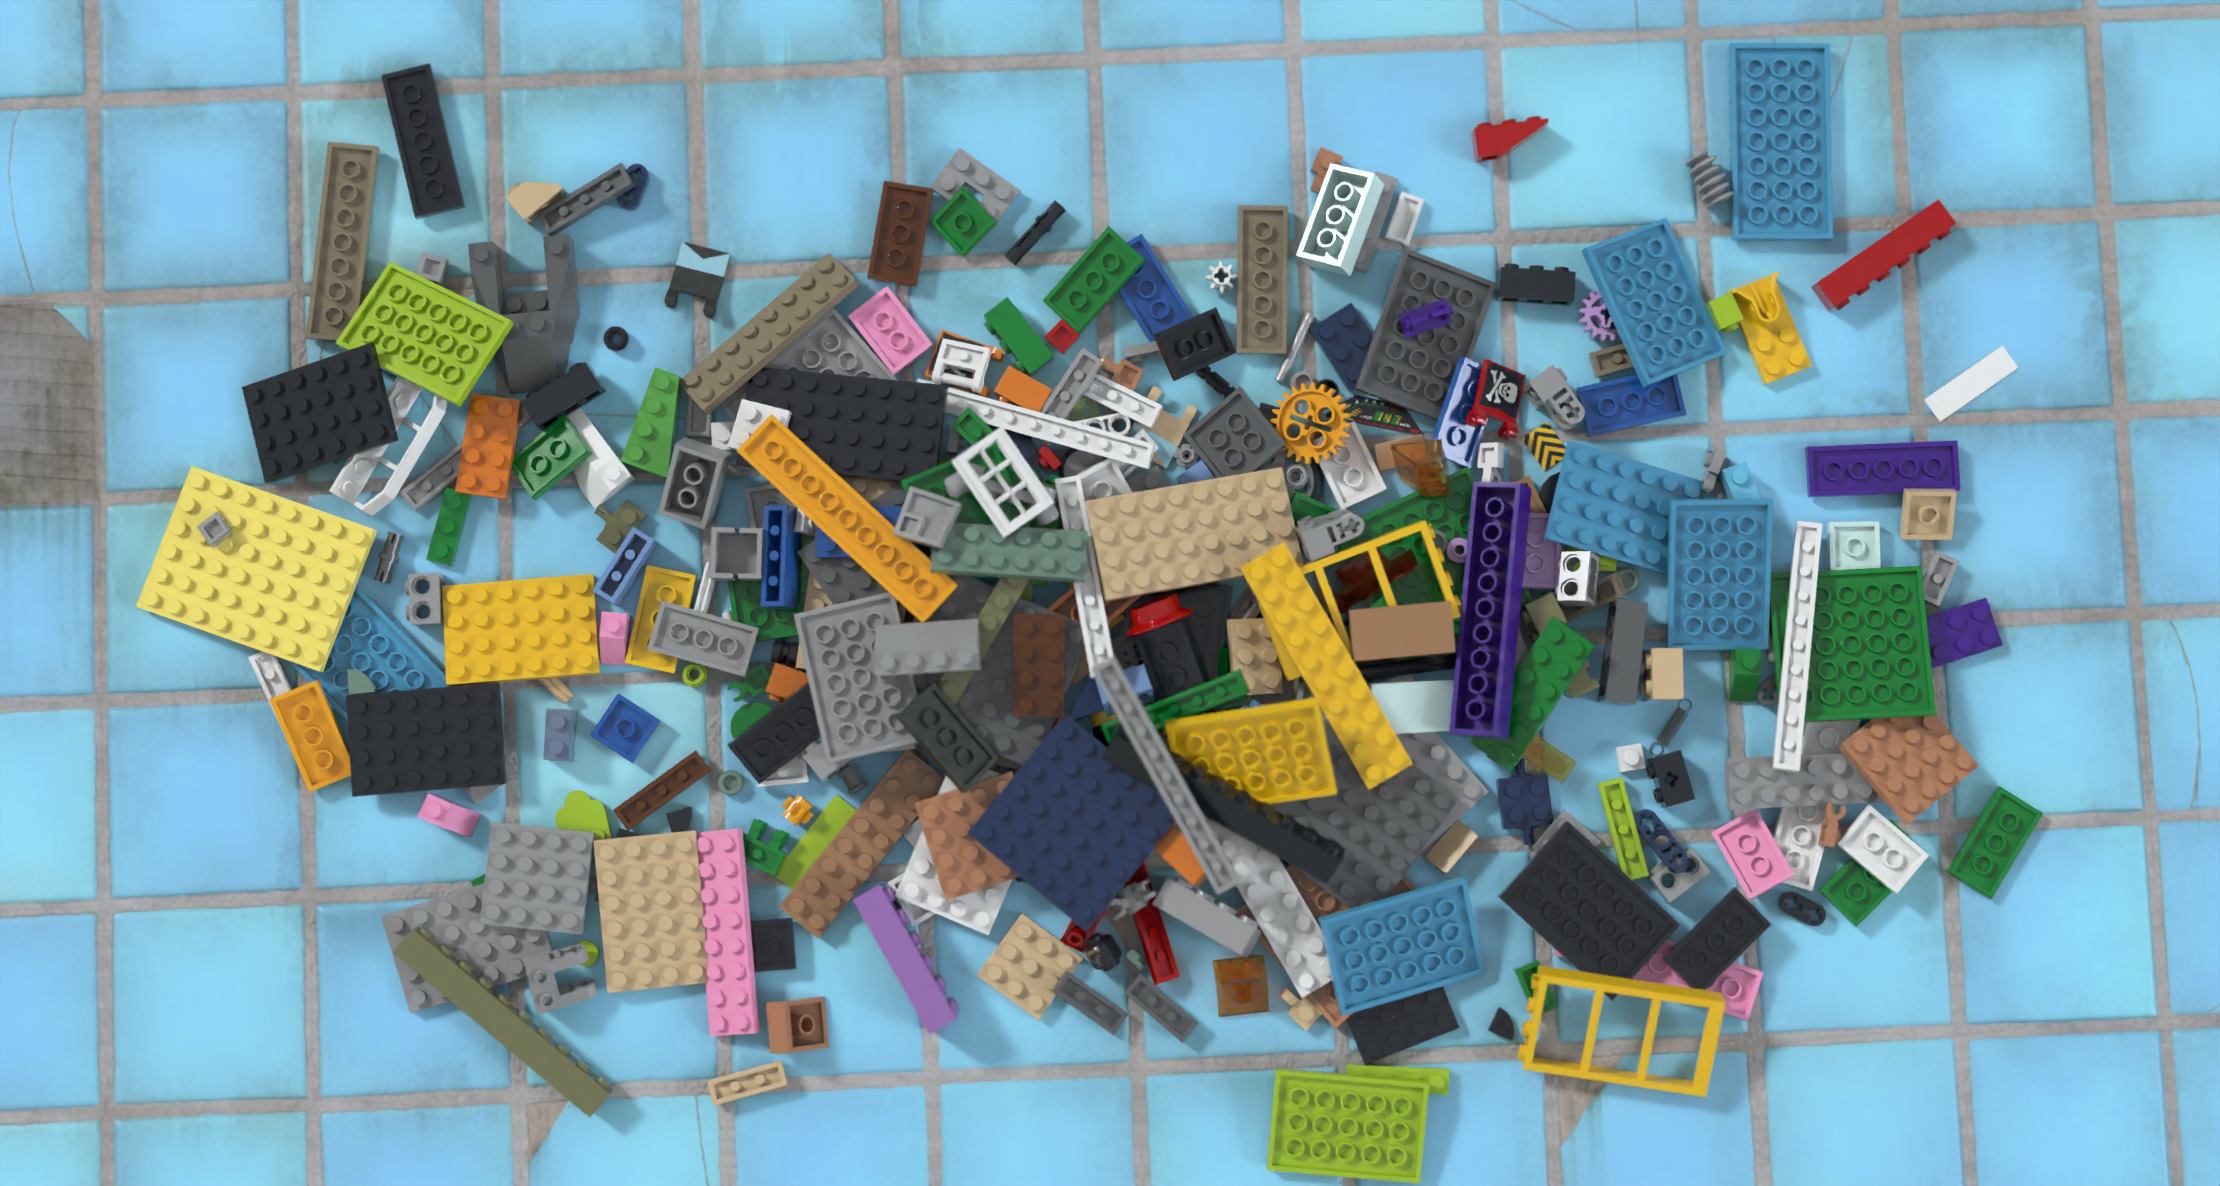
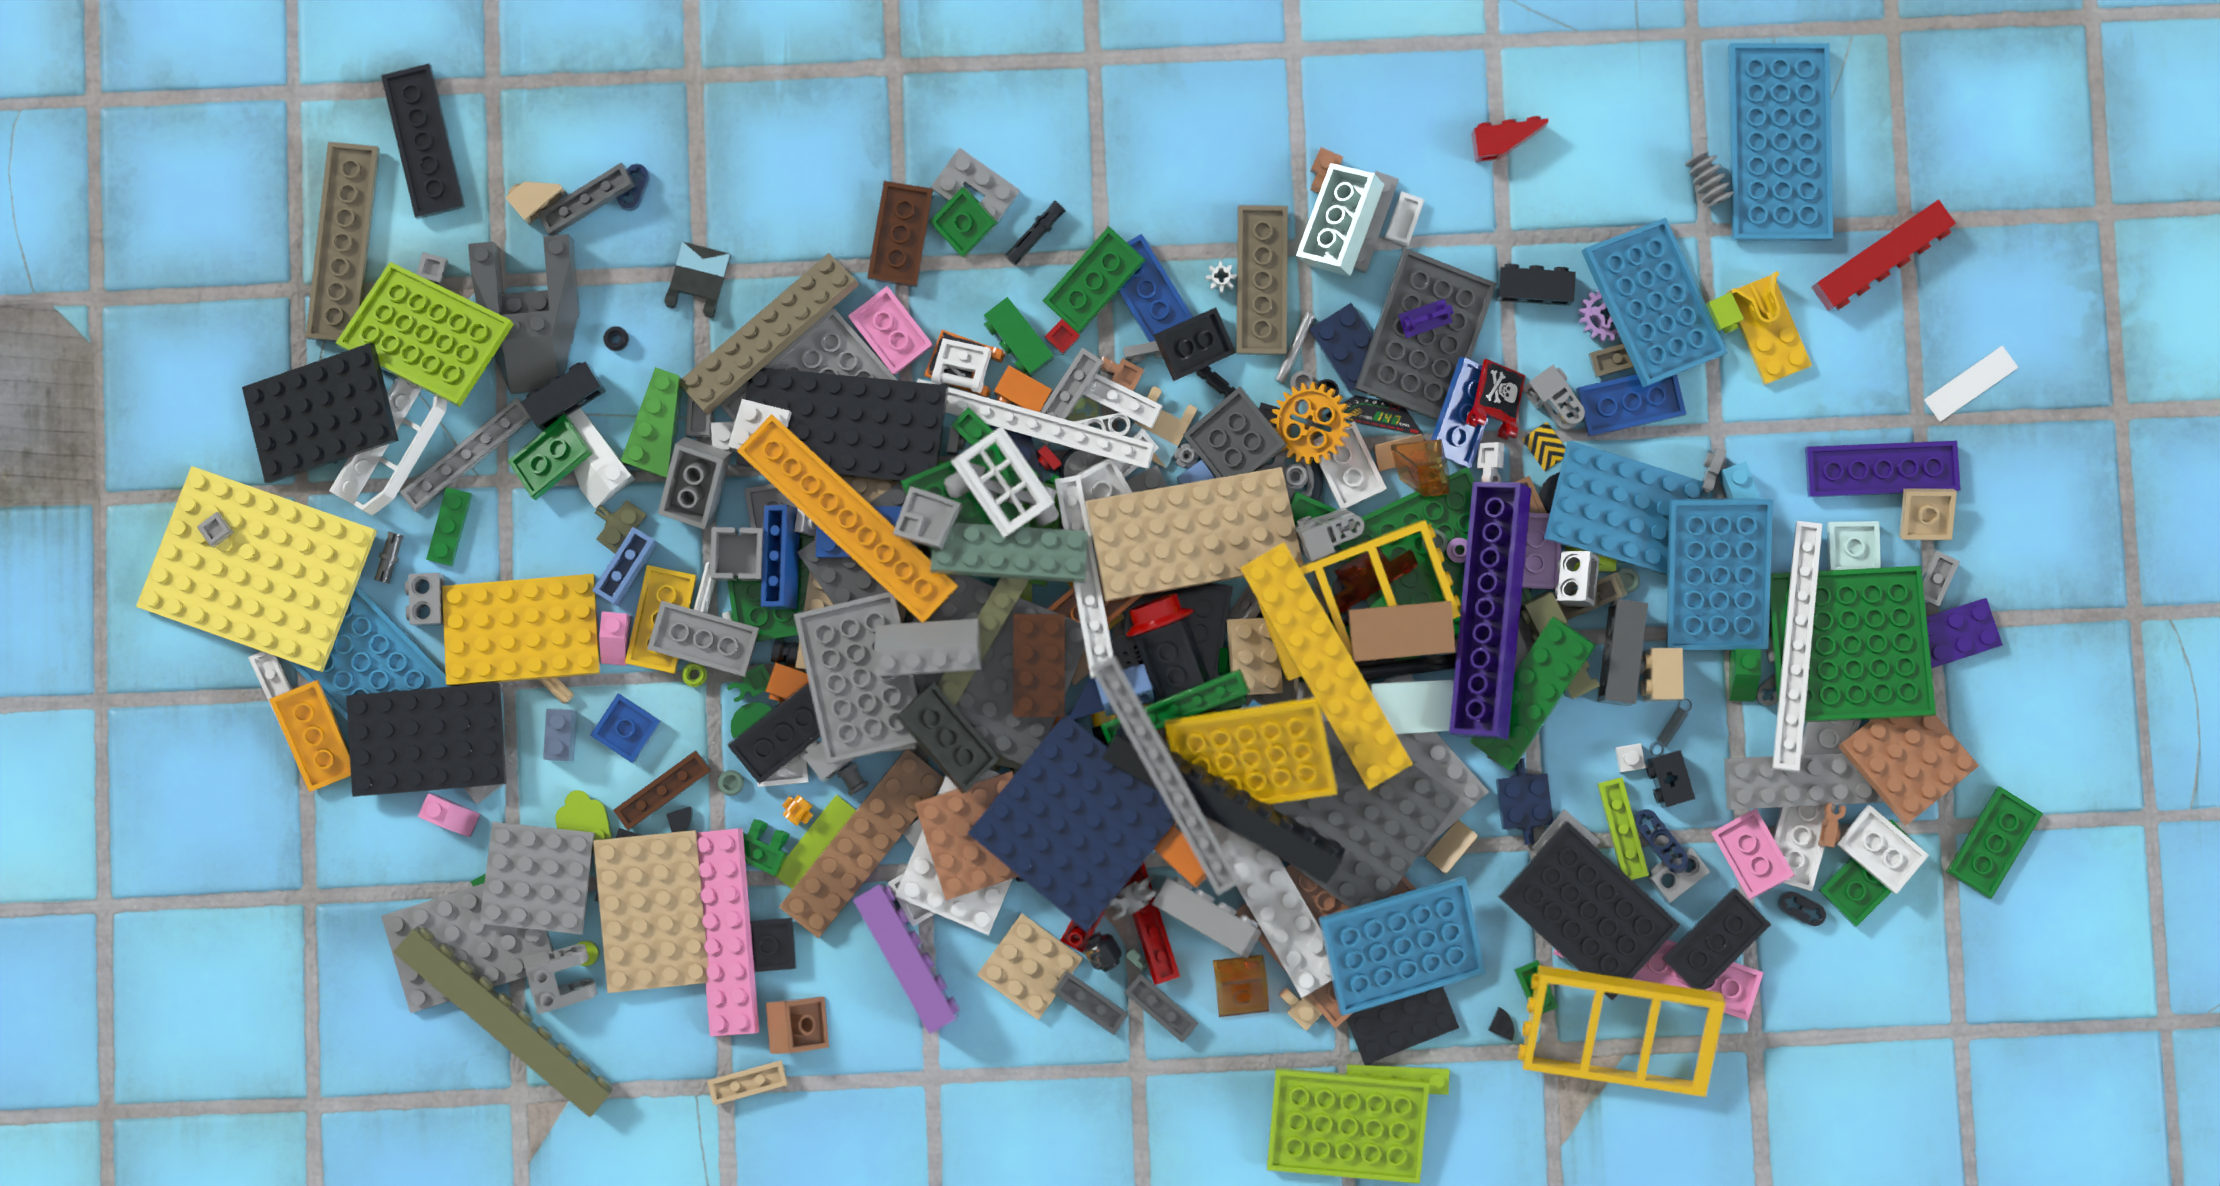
(359, 683): sand green tile -> none
(488, 446): orange plate -> none
(1549, 759): clear yellow plate -> none

